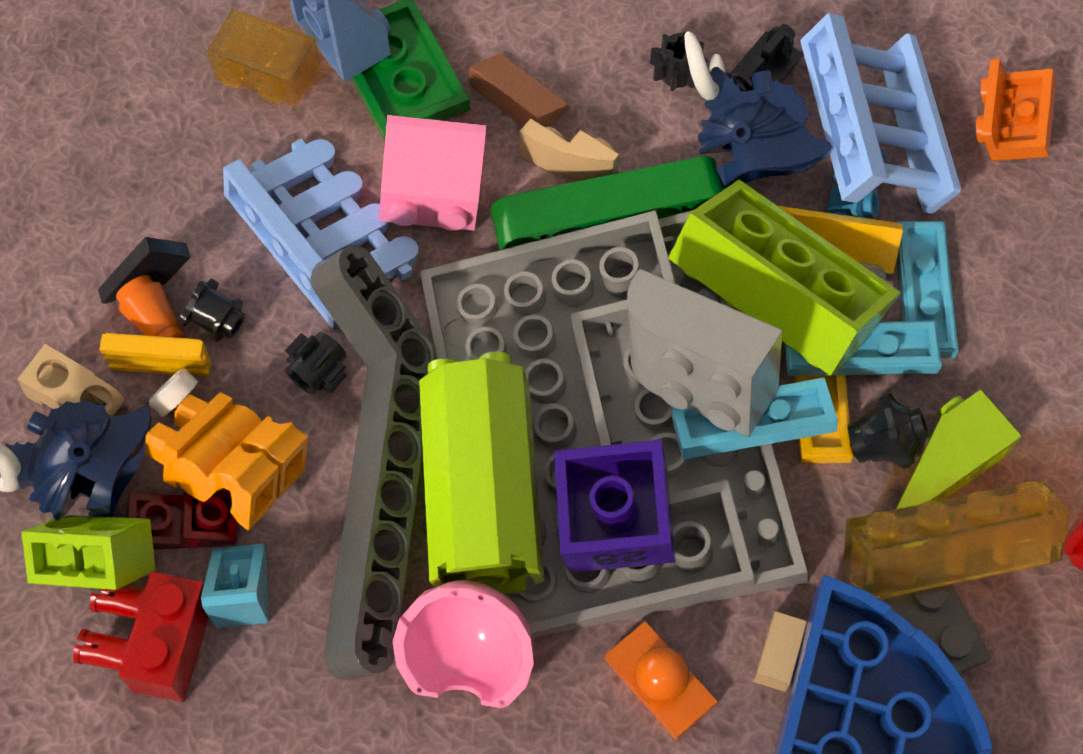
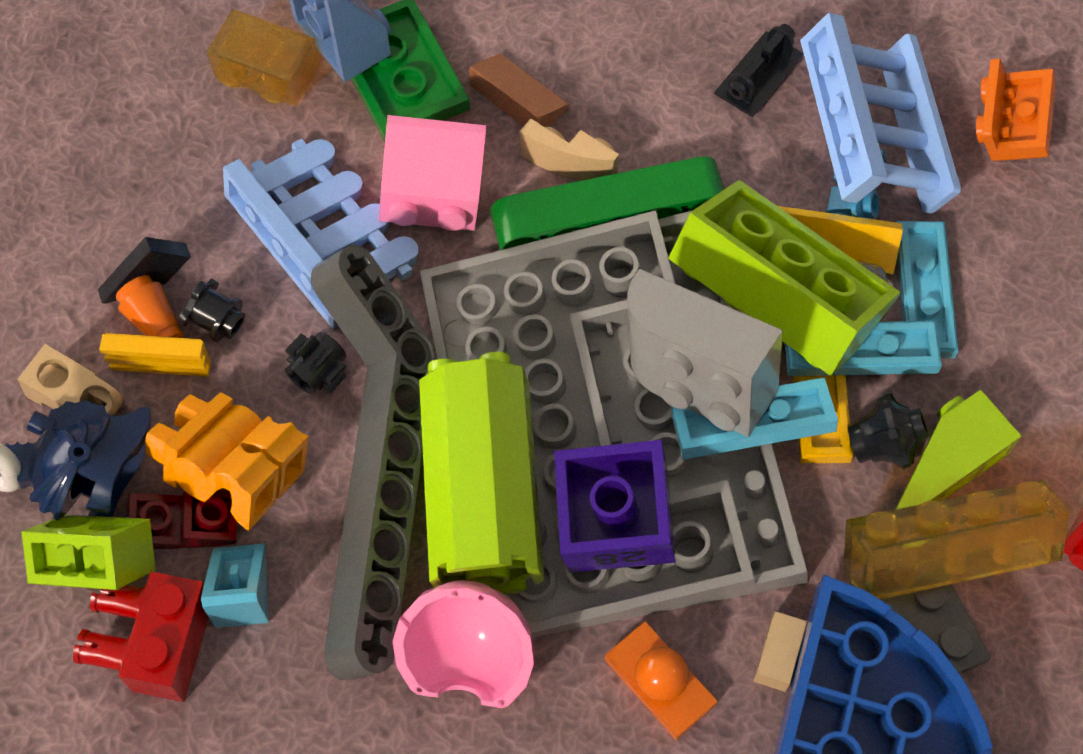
(172, 392): white tile -> none
(671, 62): black gear -> none
(758, 125): dark blue helmet -> none

